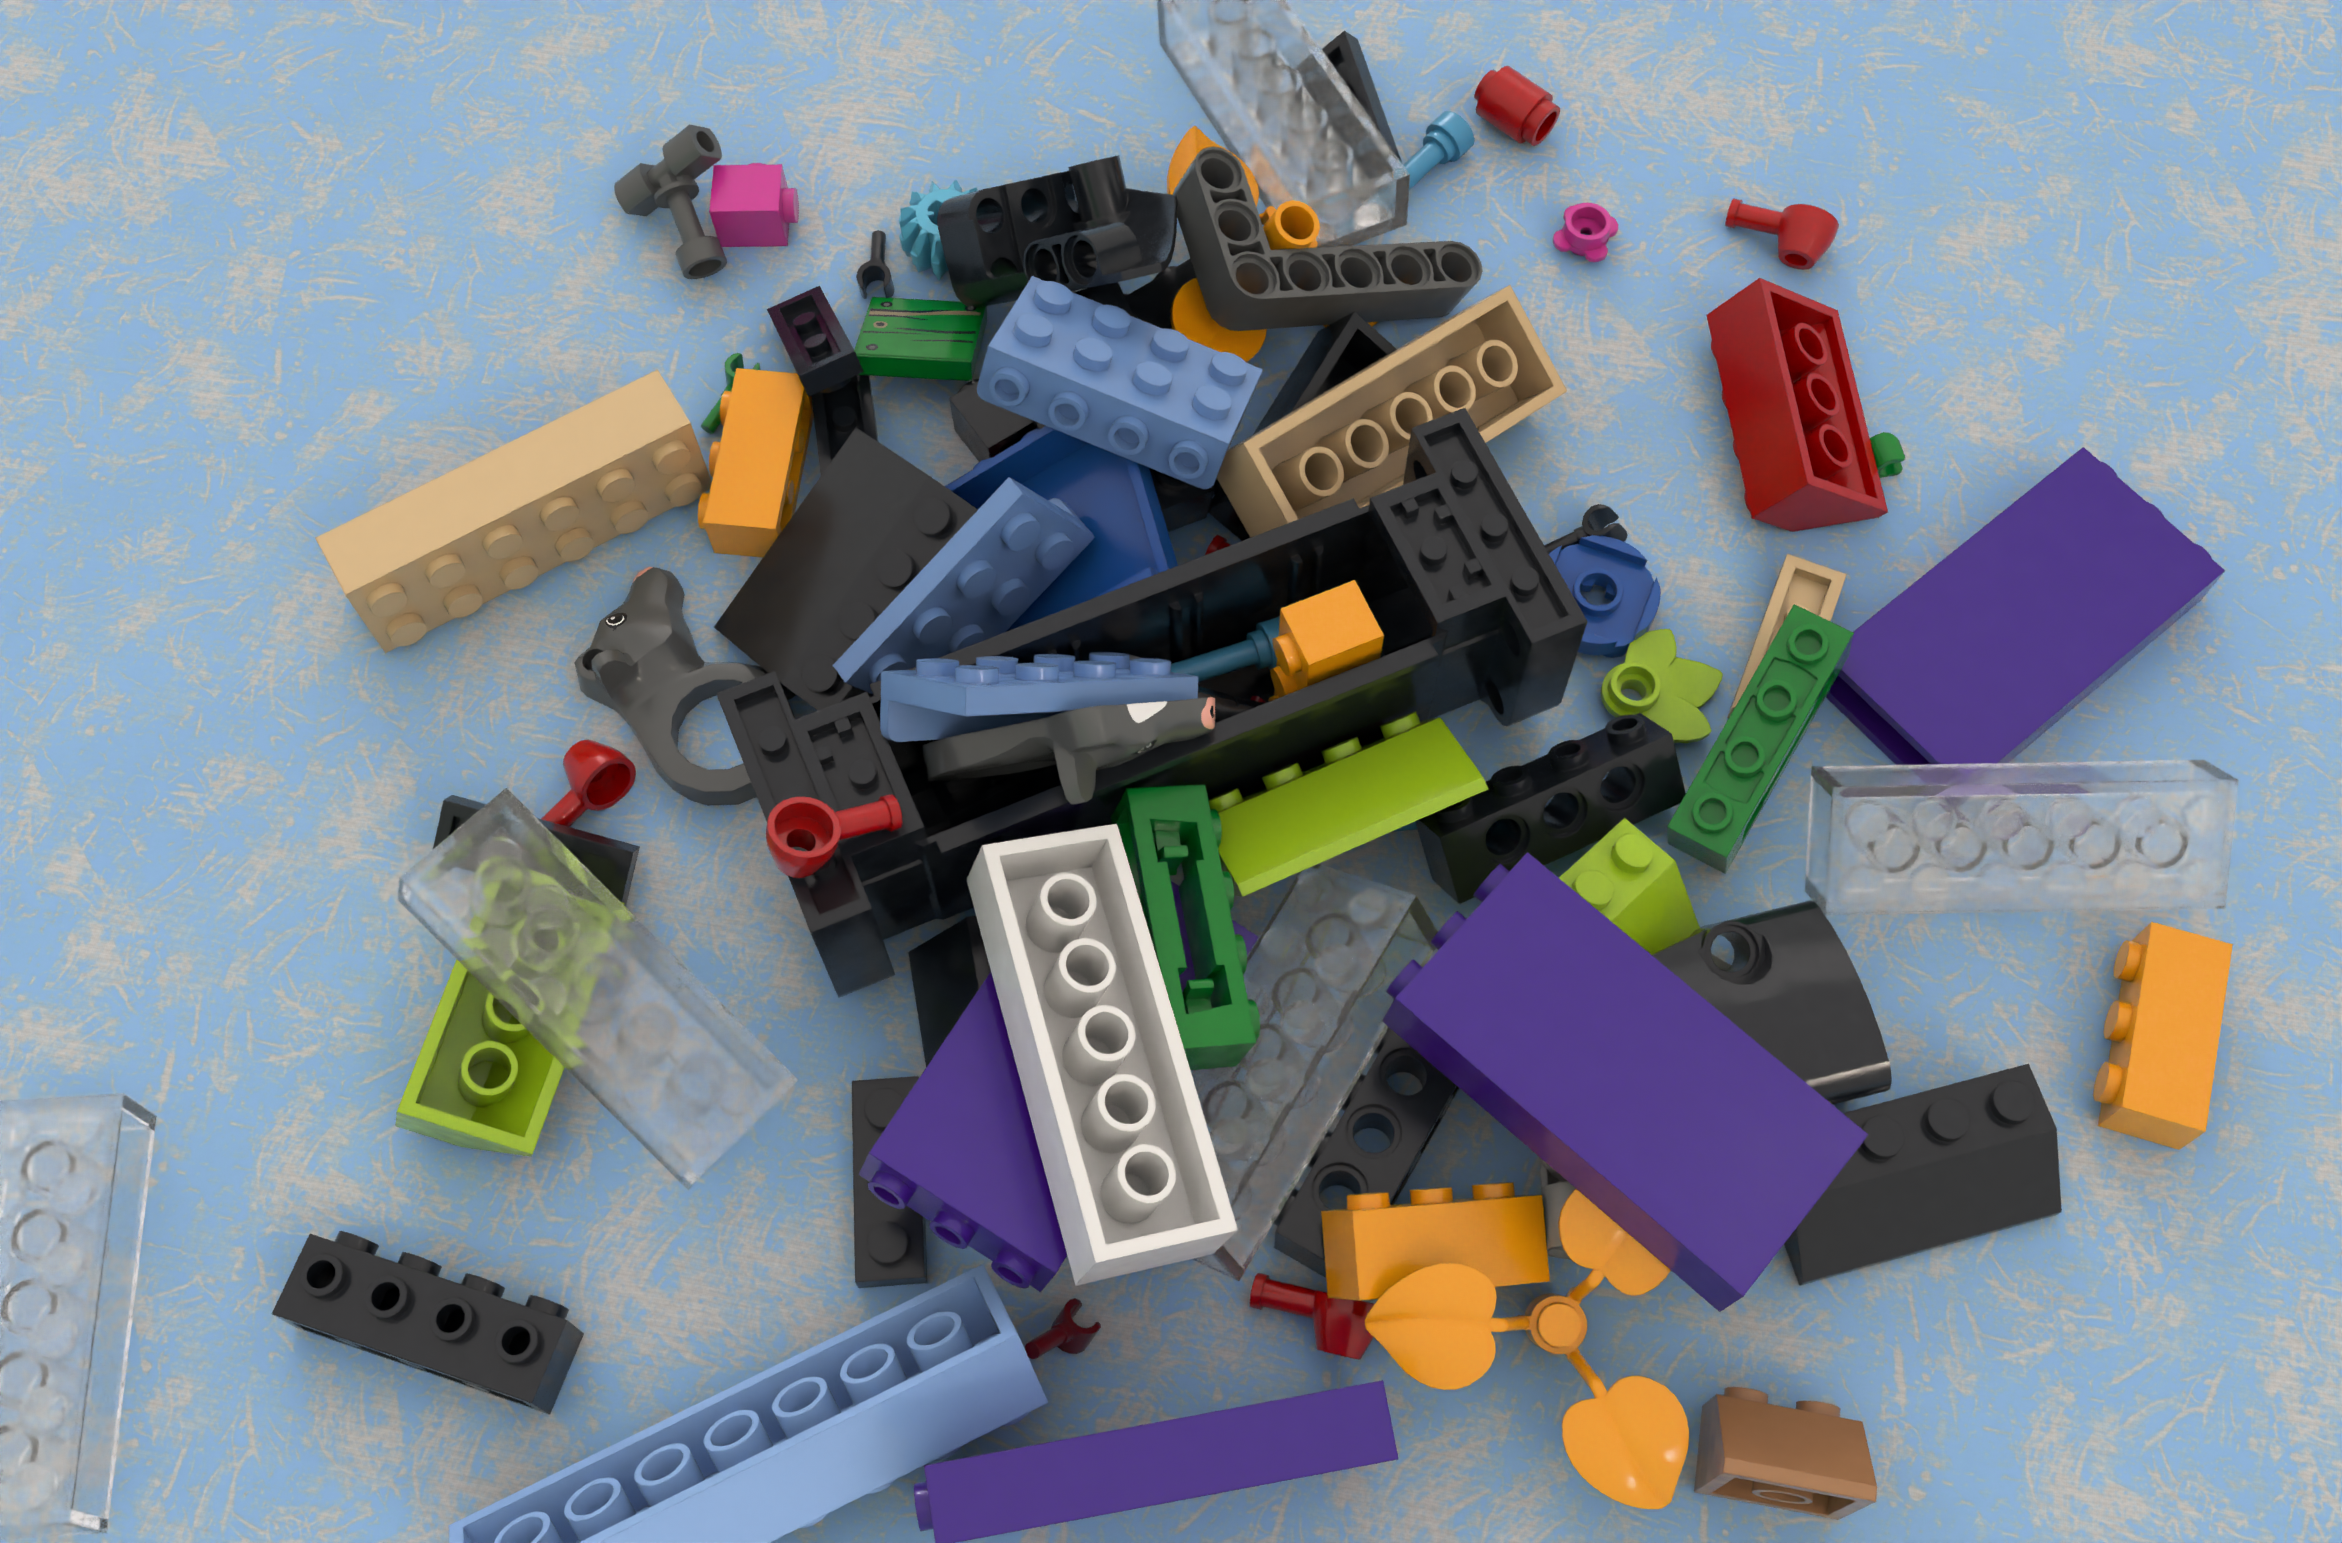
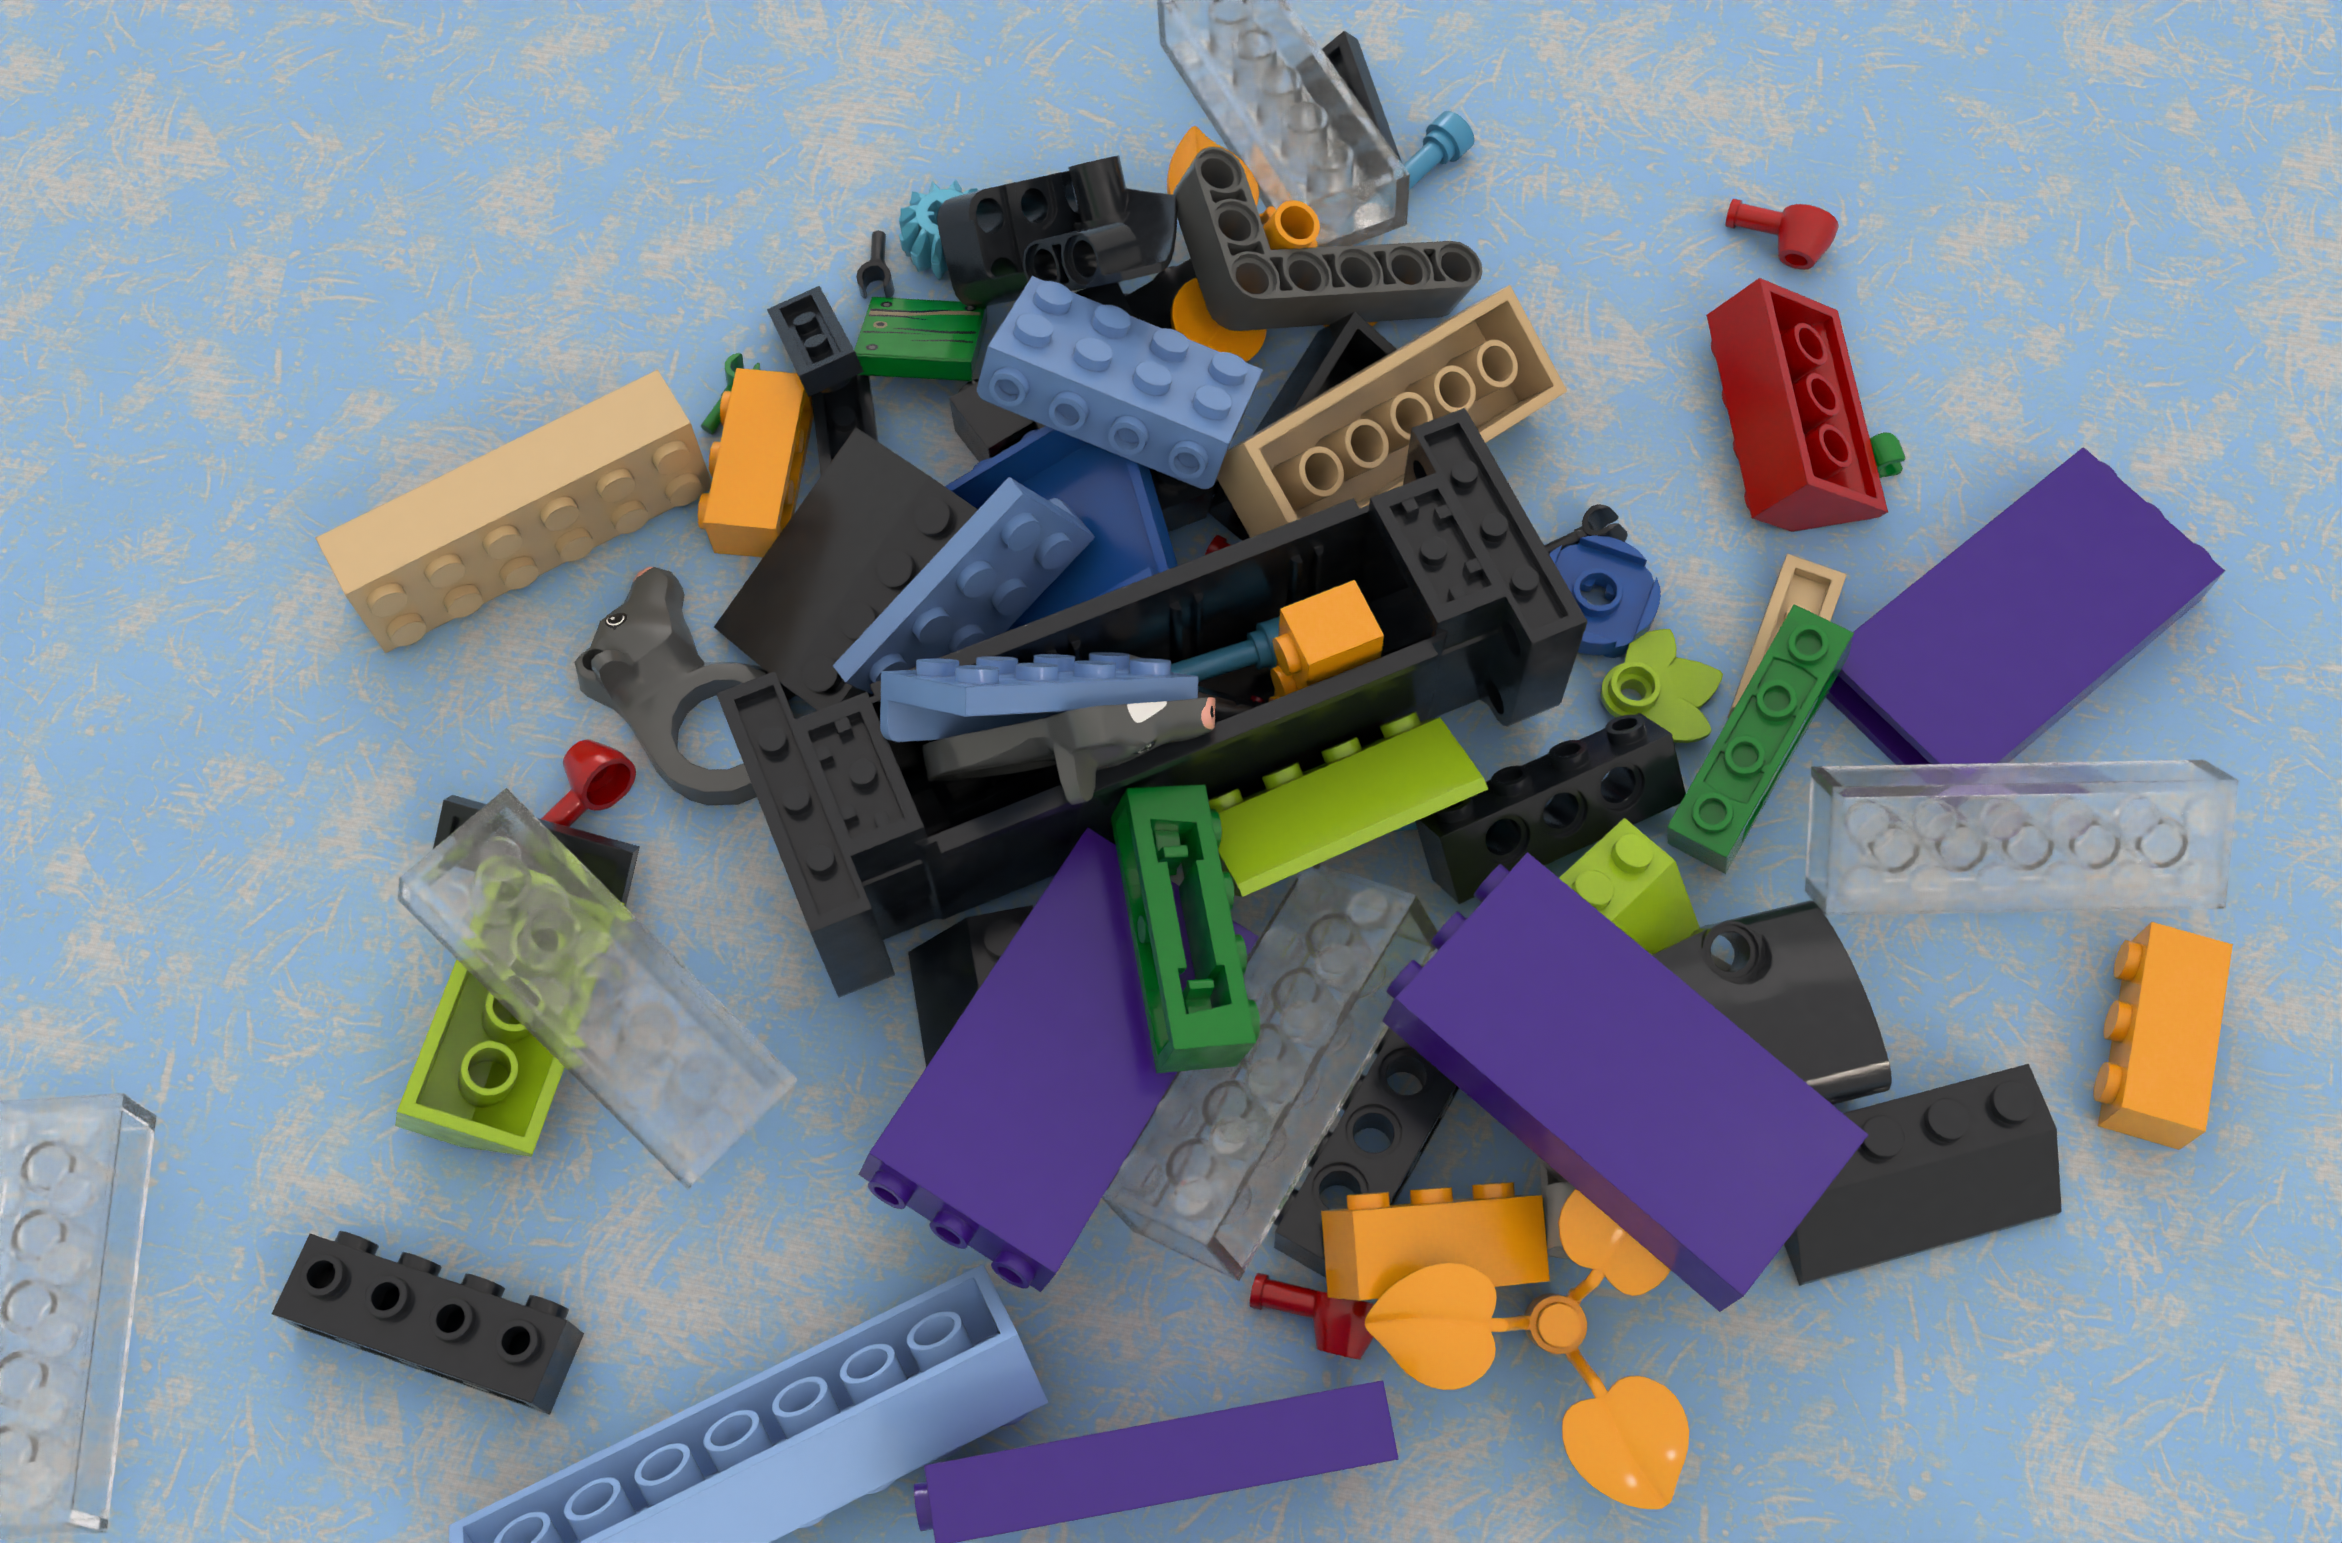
(674, 186): dark grey bar -> none
(752, 205): dark pink brick -> none
(818, 829): red bar -> none
(886, 1239): black plate -> none
(1063, 1334): dark red hand -> none
(1098, 1054): white brick -> none
(1516, 105): red brick -> none
(1587, 219): dark pink plate -> none
(1783, 1455): medium nougat slope -> none

